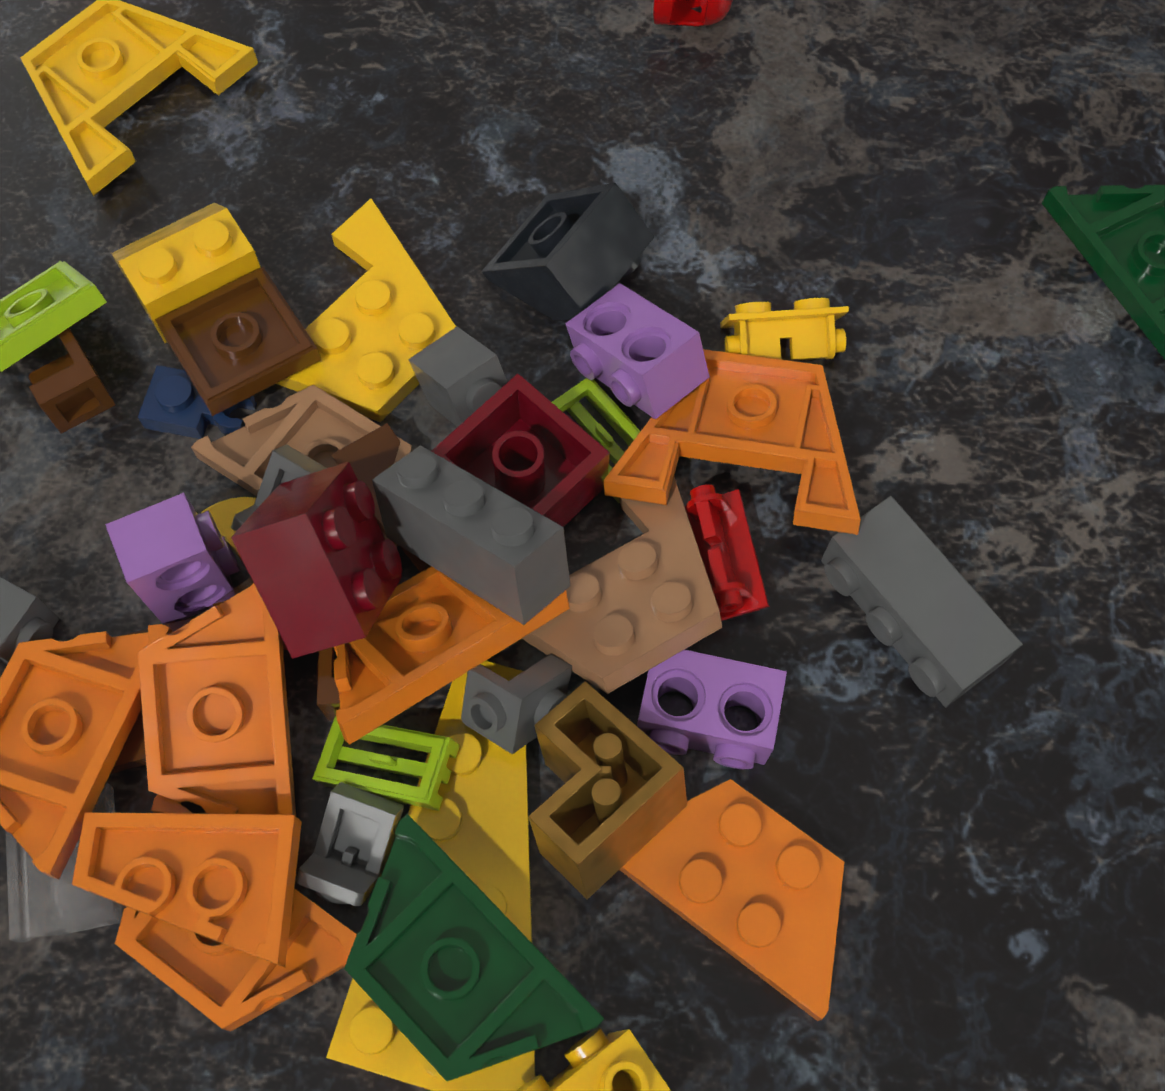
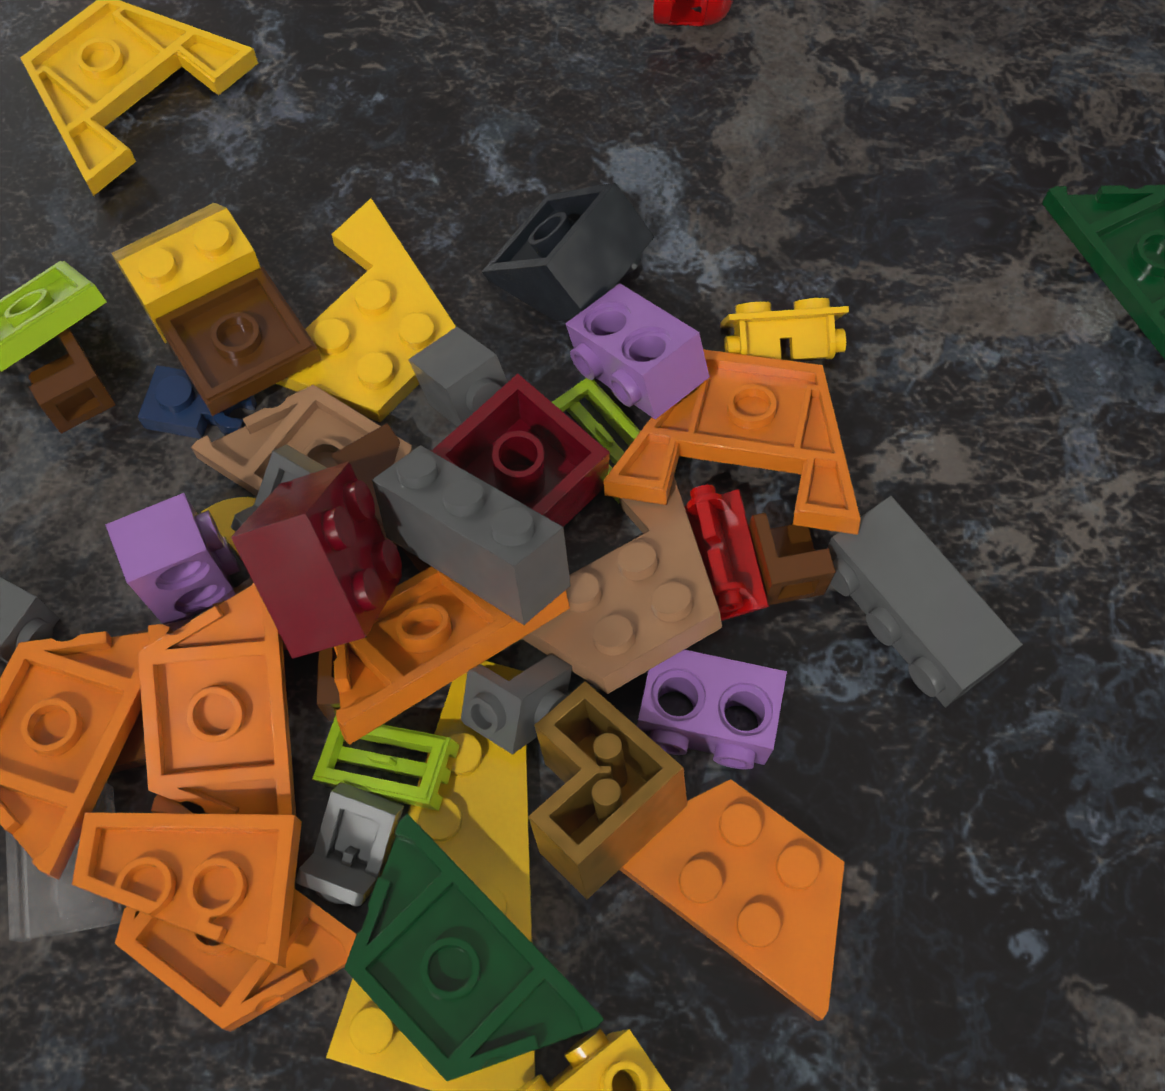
(789, 561): none -> reddish brown panel

